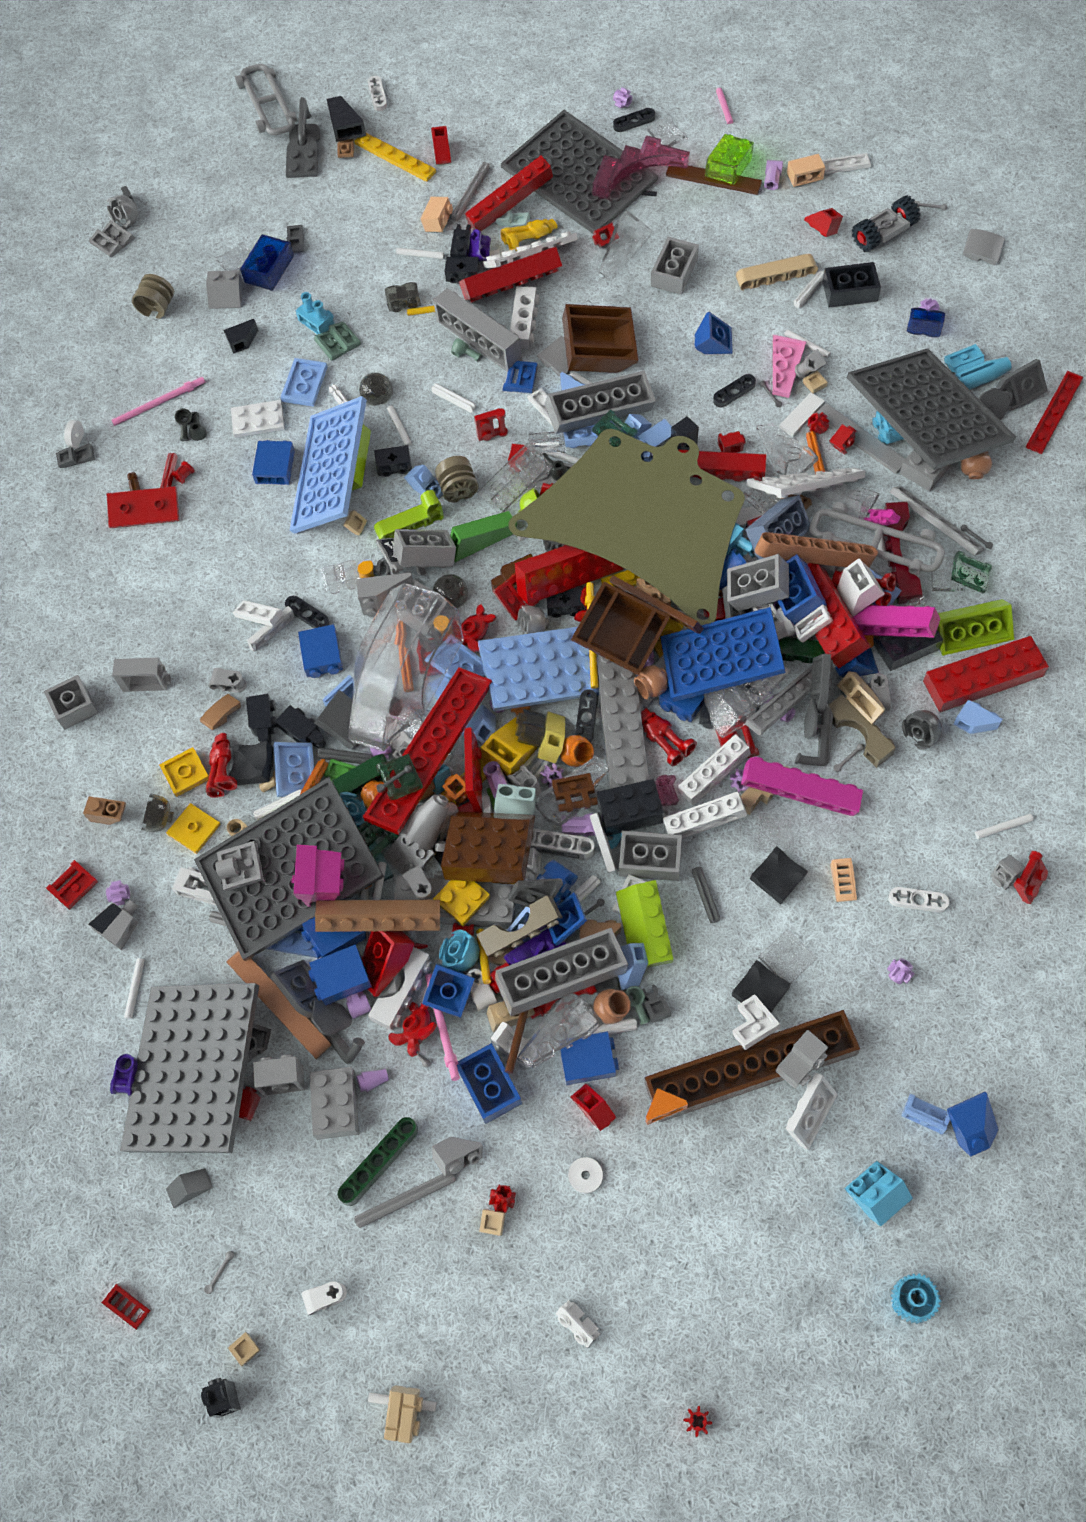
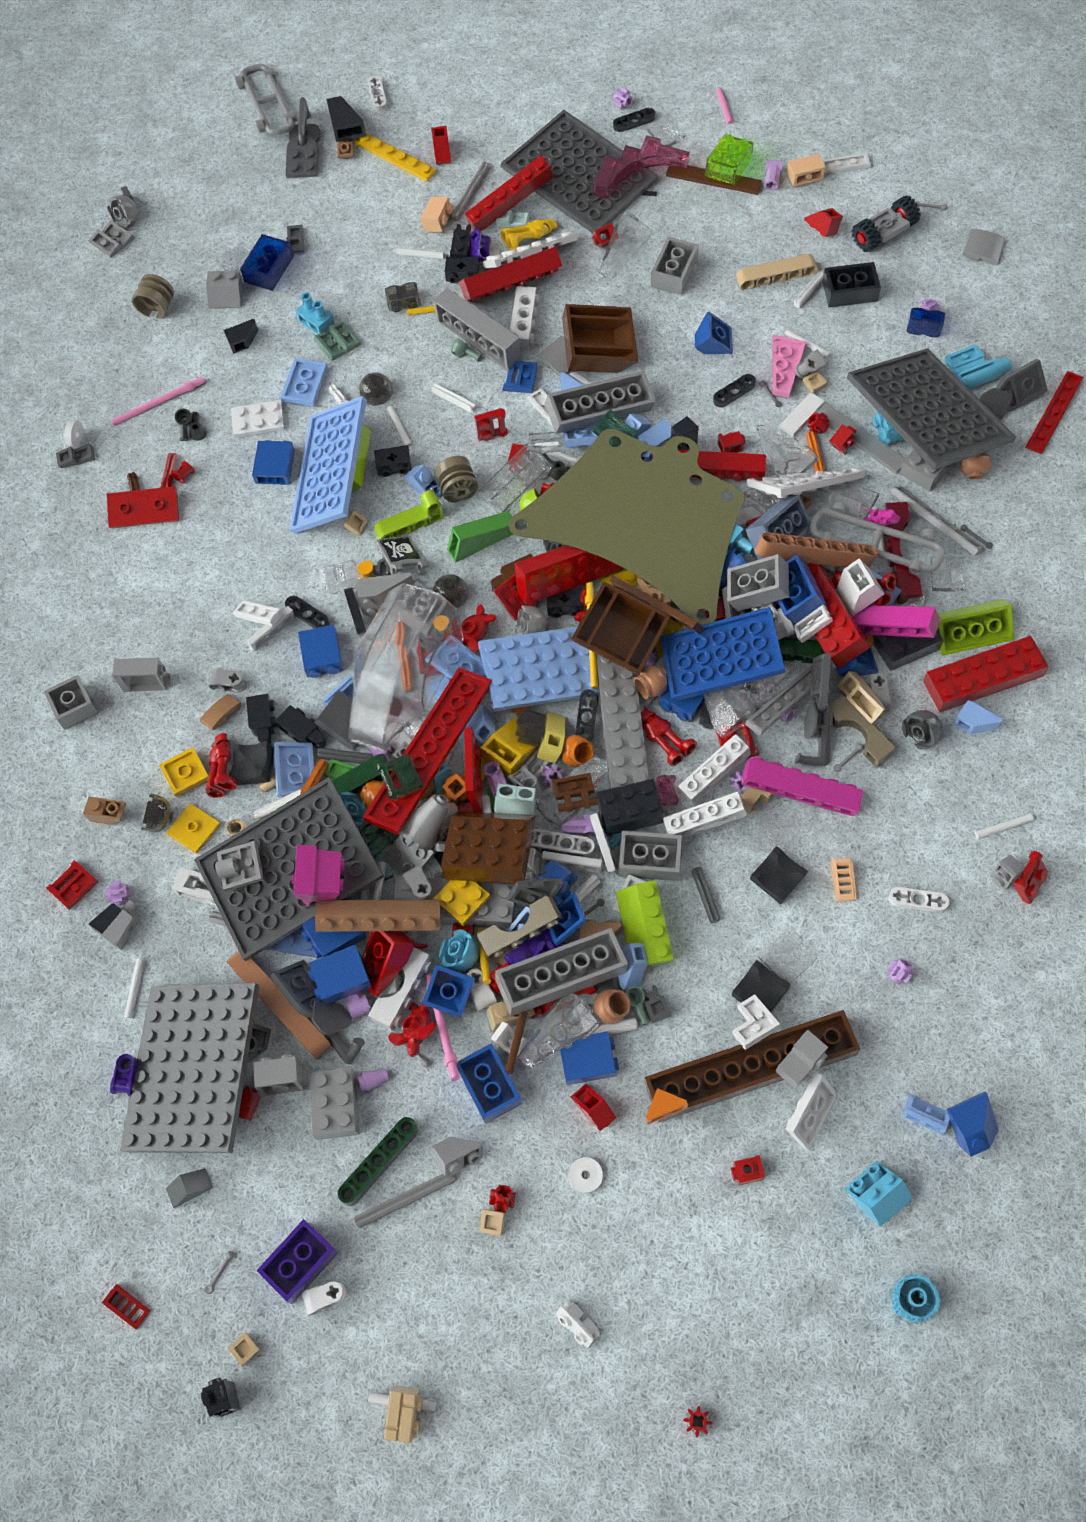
(297, 1261): none -> dark purple brick
(354, 609): none -> black beam
(381, 787): dark grey hinge -> none
(424, 548): light grey brick -> none
(573, 862): none -> white tile
(755, 1175): none -> red brick
(968, 576): clear green plate -> none

